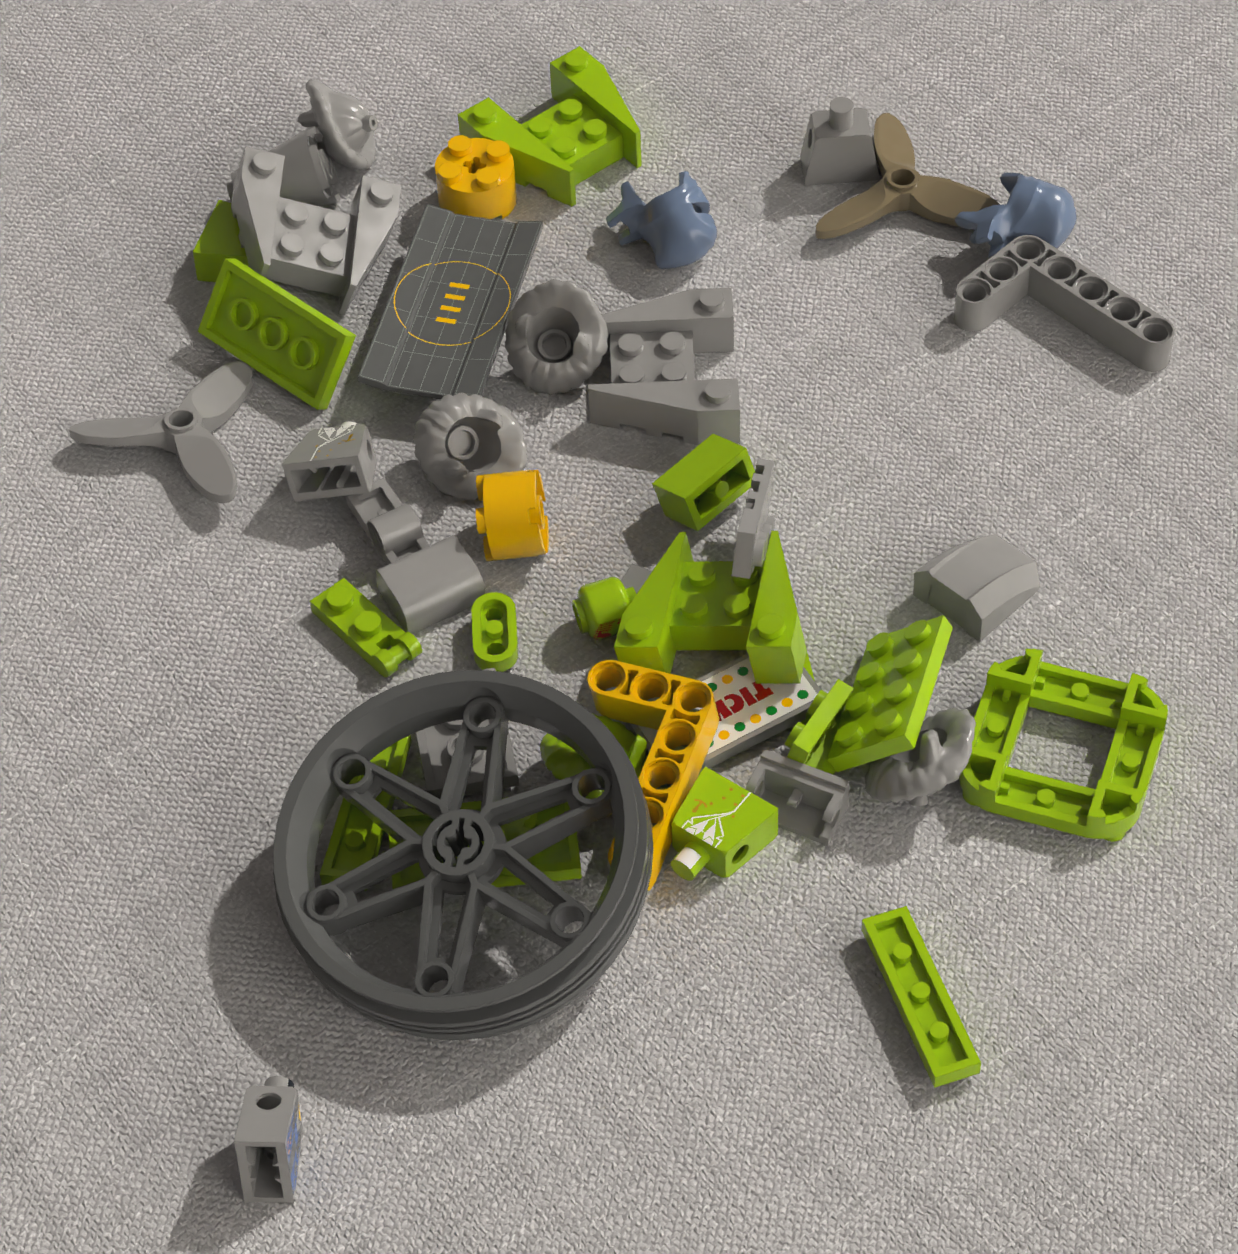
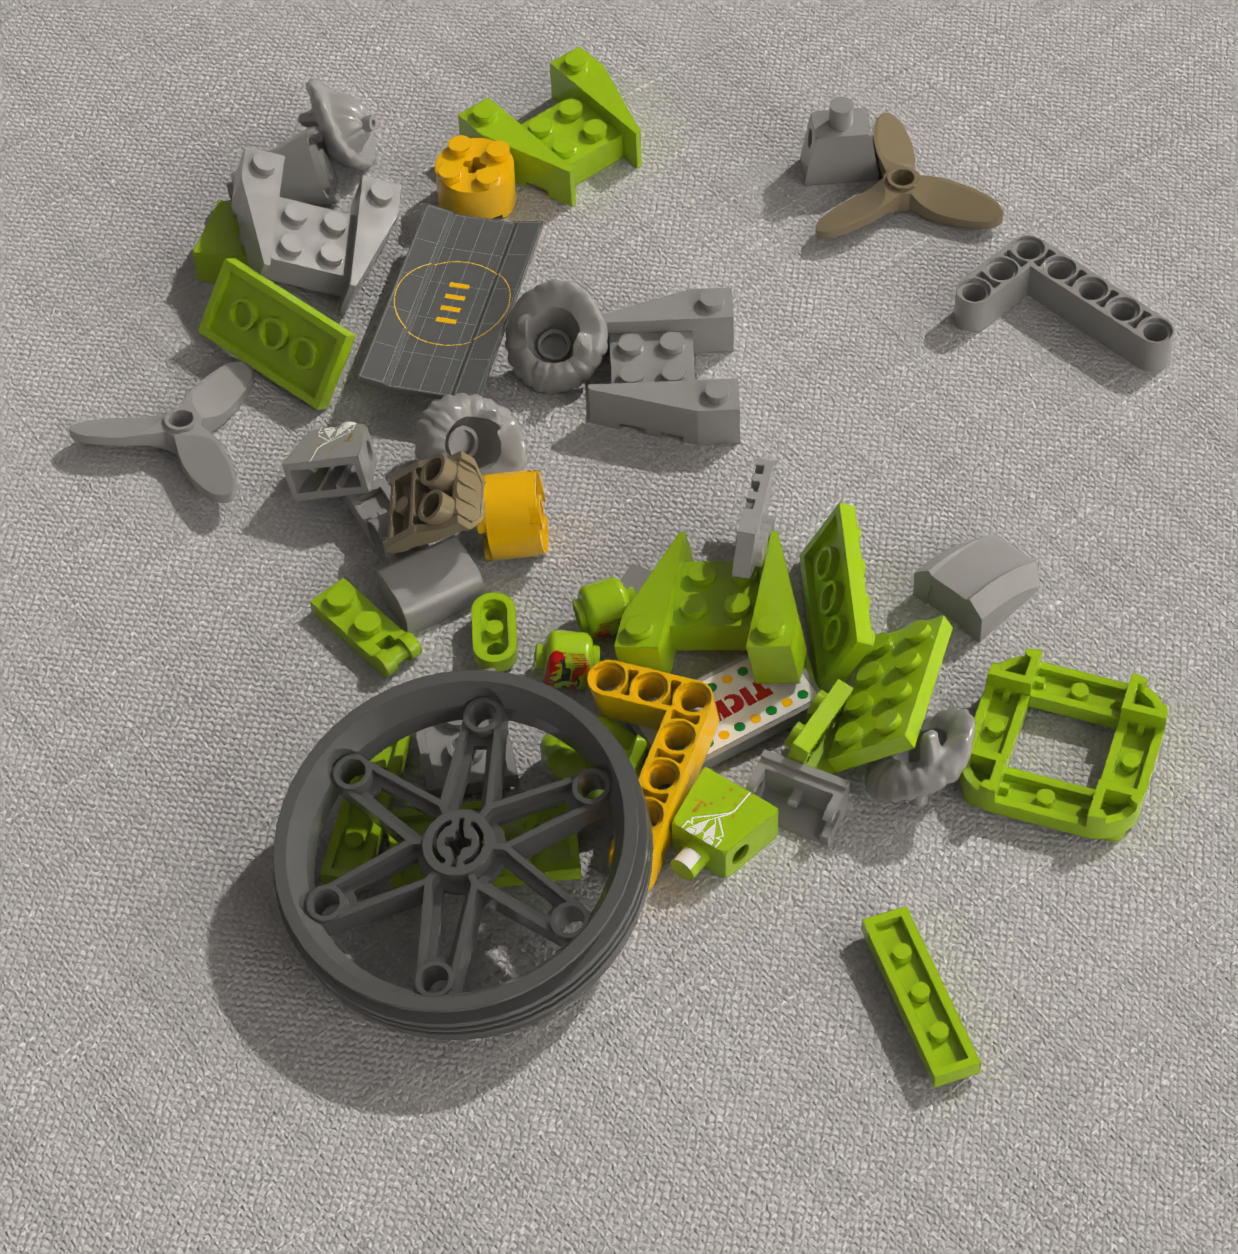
(269, 1119): light grey torso -> none
(434, 501): none -> dark tan slope
(566, 659): none -> lime head
(672, 223): sand blue piece -> none
(704, 482): lime brick -> none
(836, 598): none -> lime plate
(1032, 209): sand blue piece -> none

